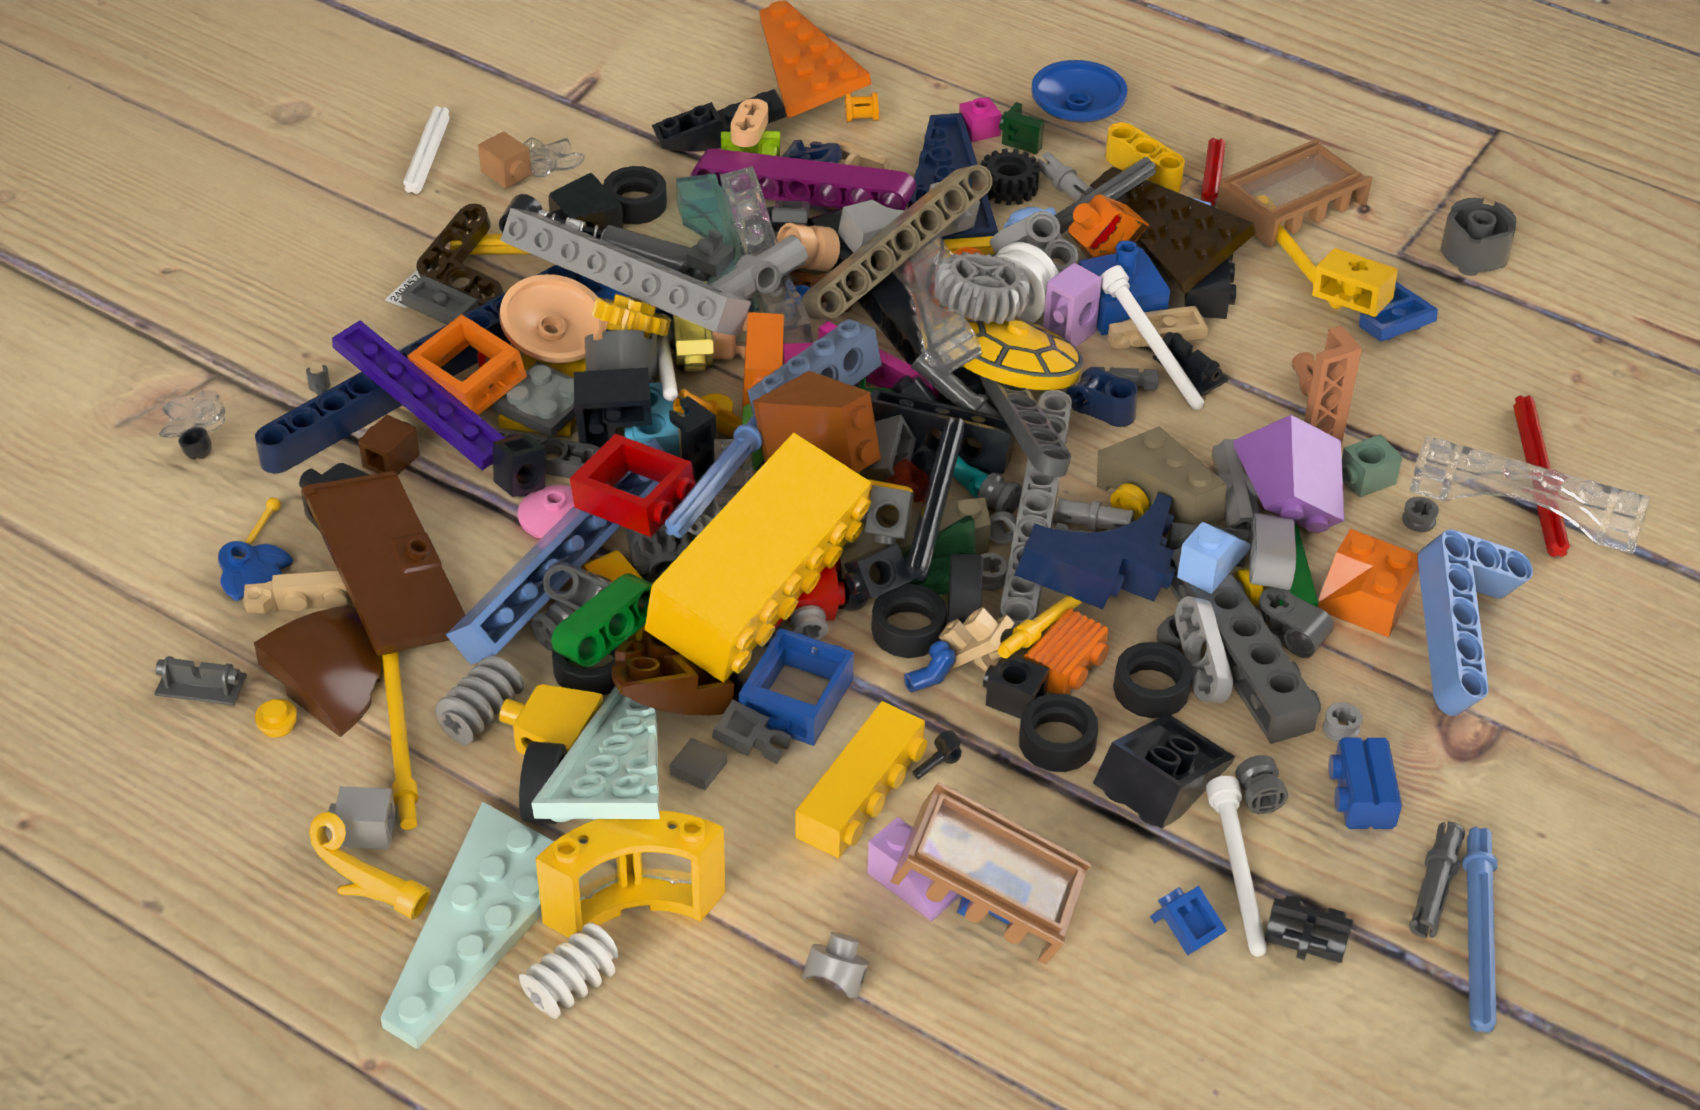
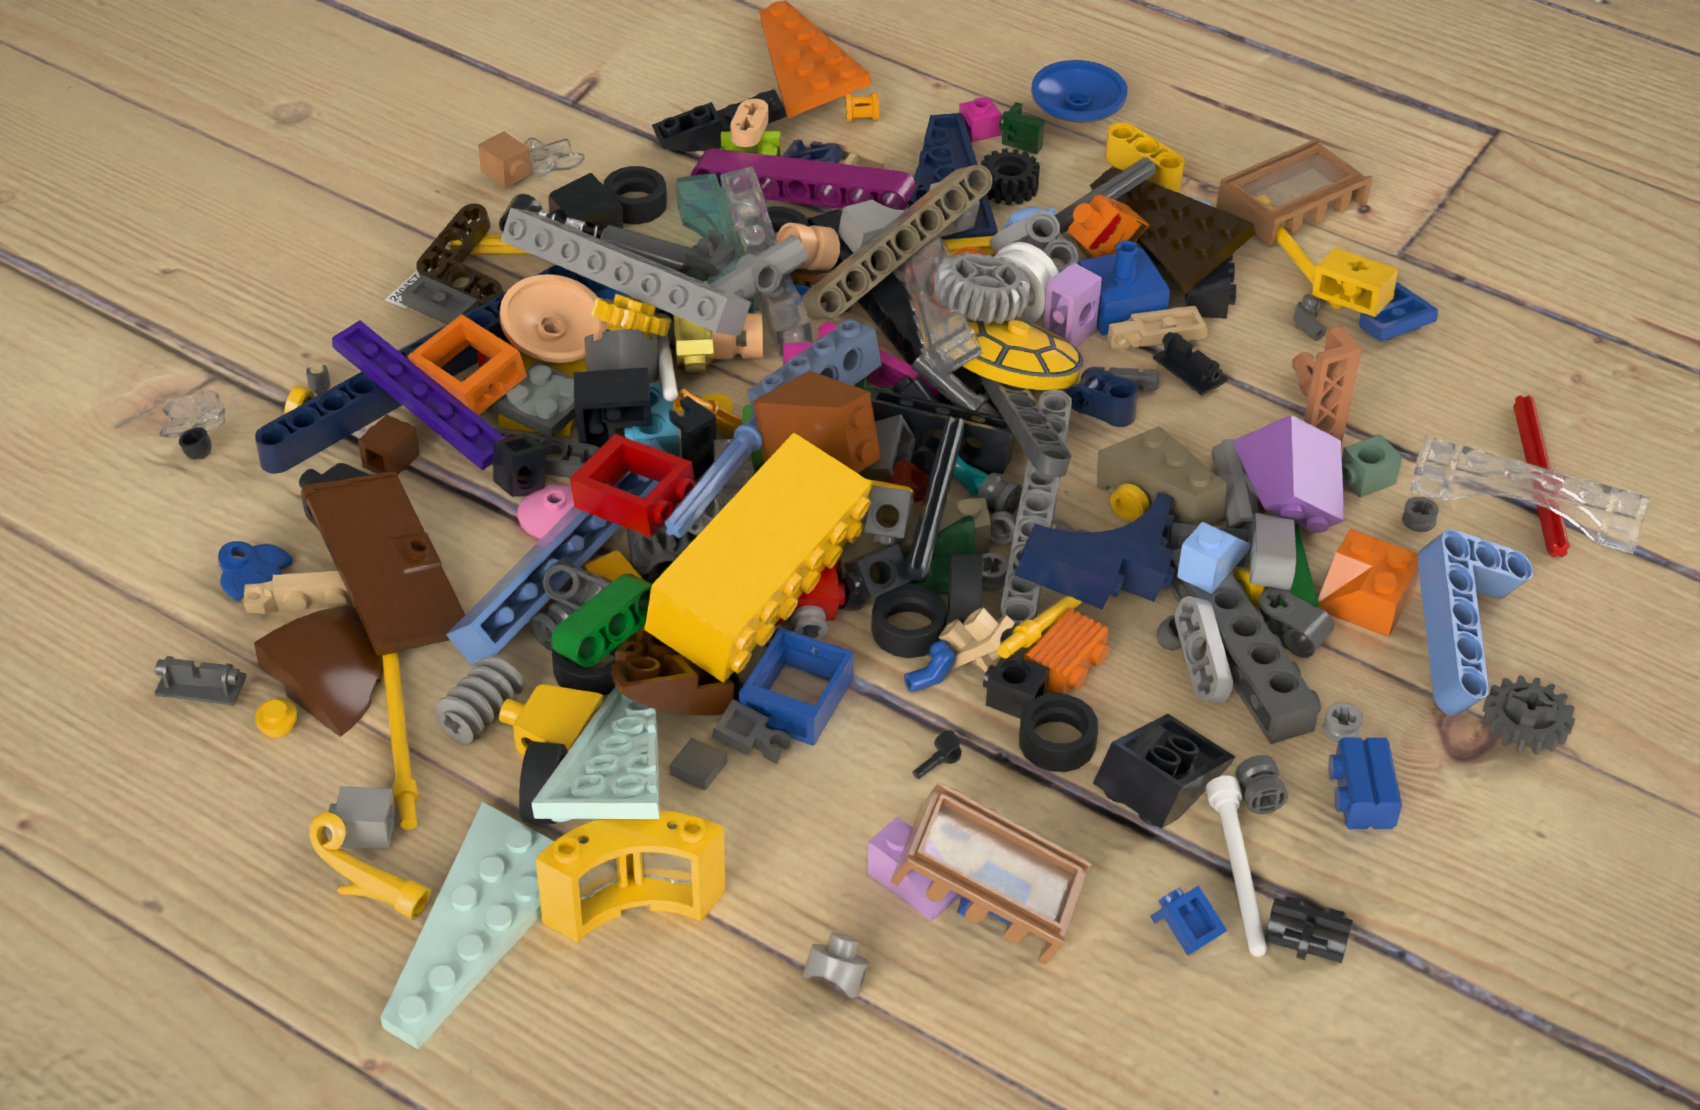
(272, 505): yellow hinge -> none
(297, 397): none -> yellow tile
(426, 150): white axle -> none
(569, 968): white piece -> none
(762, 349): orange window -> none
(791, 211): dark grey tile -> none
(860, 780): yellow brick -> none
(1063, 177): light grey pin -> none
(1092, 515): light grey pin -> none
(1116, 284): white piece -> none
(1159, 658): black tyre -> none
(1213, 170): red axle -> none
(1305, 317): none -> dark grey arm
(1441, 867): dark grey pin -> none
(1478, 236): dark grey brick -> none
(1480, 865): medium blue axle -> none
(1528, 715): none -> dark grey gear

